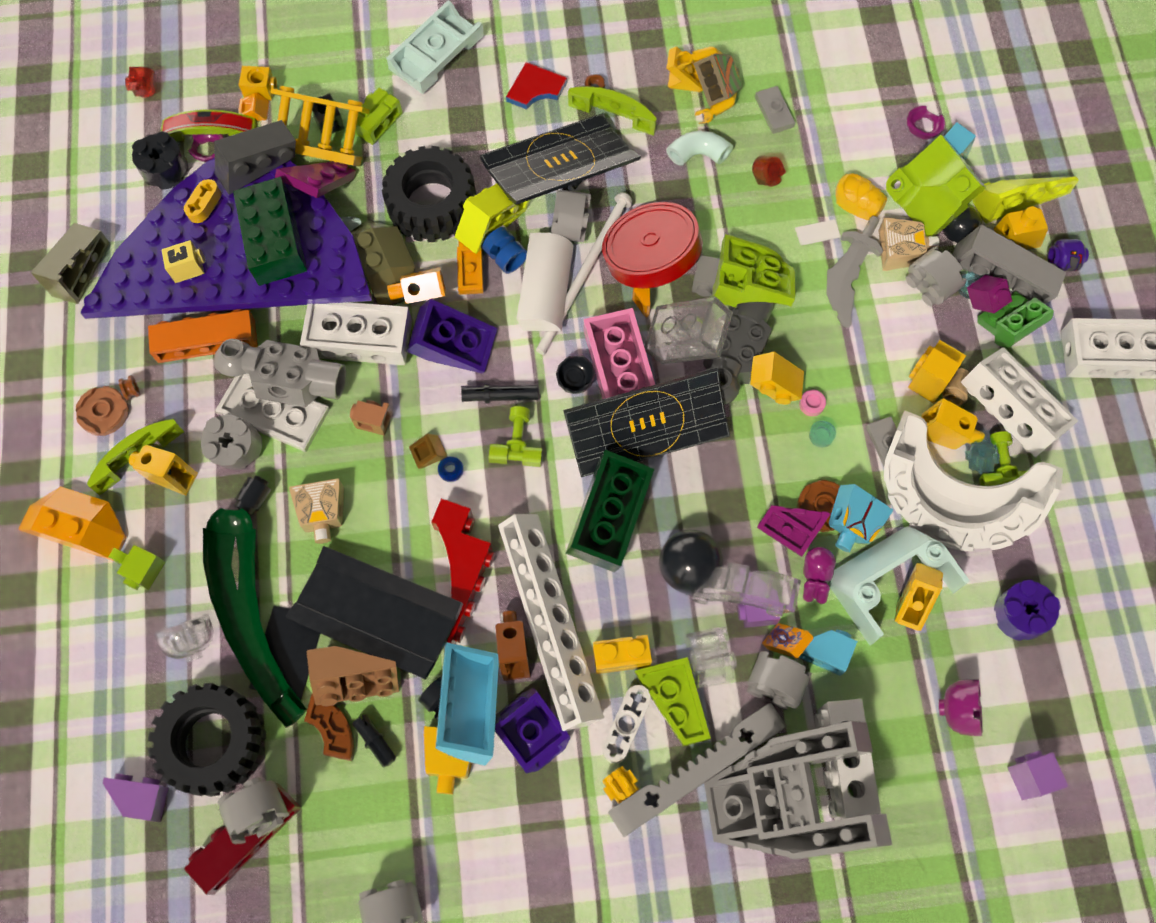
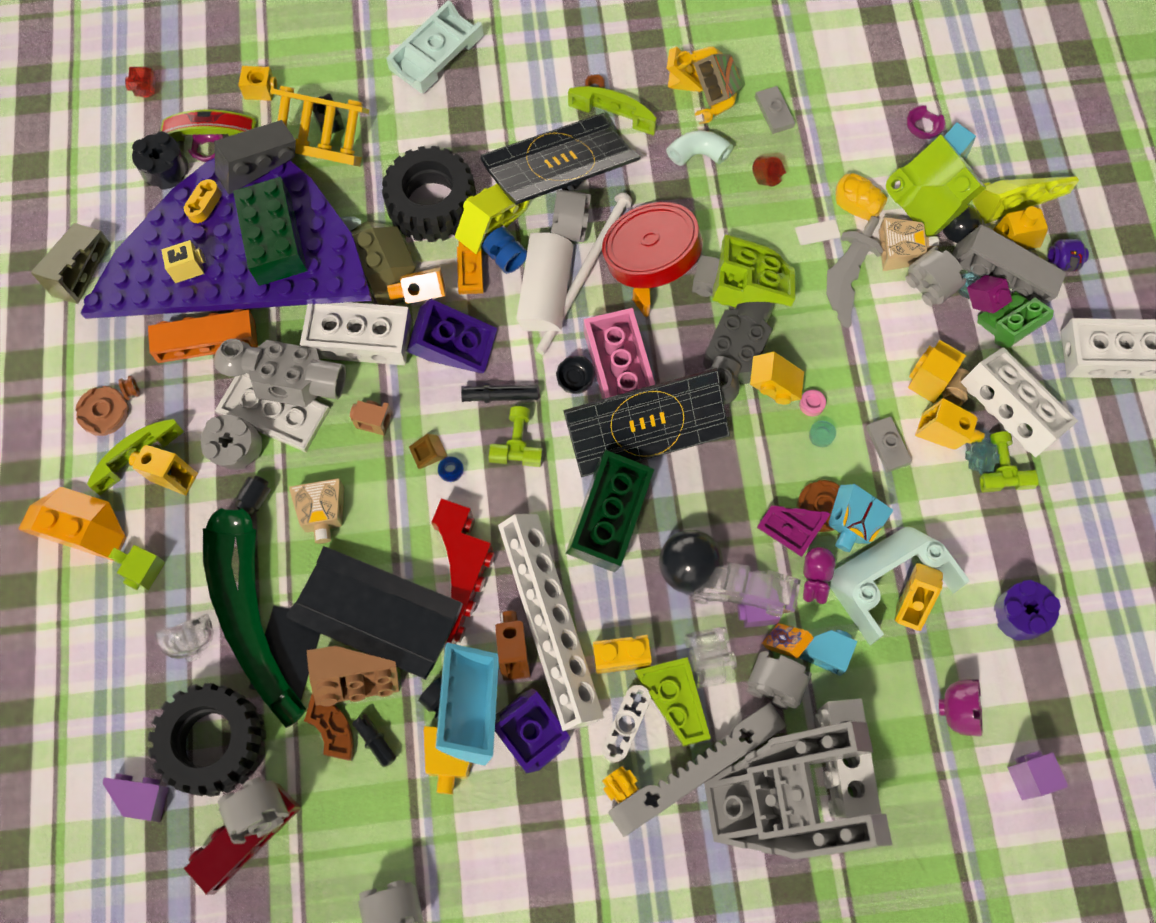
(254, 106): light orange slope -> none
(317, 178): magenta wing -> none
(382, 114): lime brick -> none
(534, 85): red tile -> none
(688, 330): clear brick -> none
(959, 512): white windscreen -> none

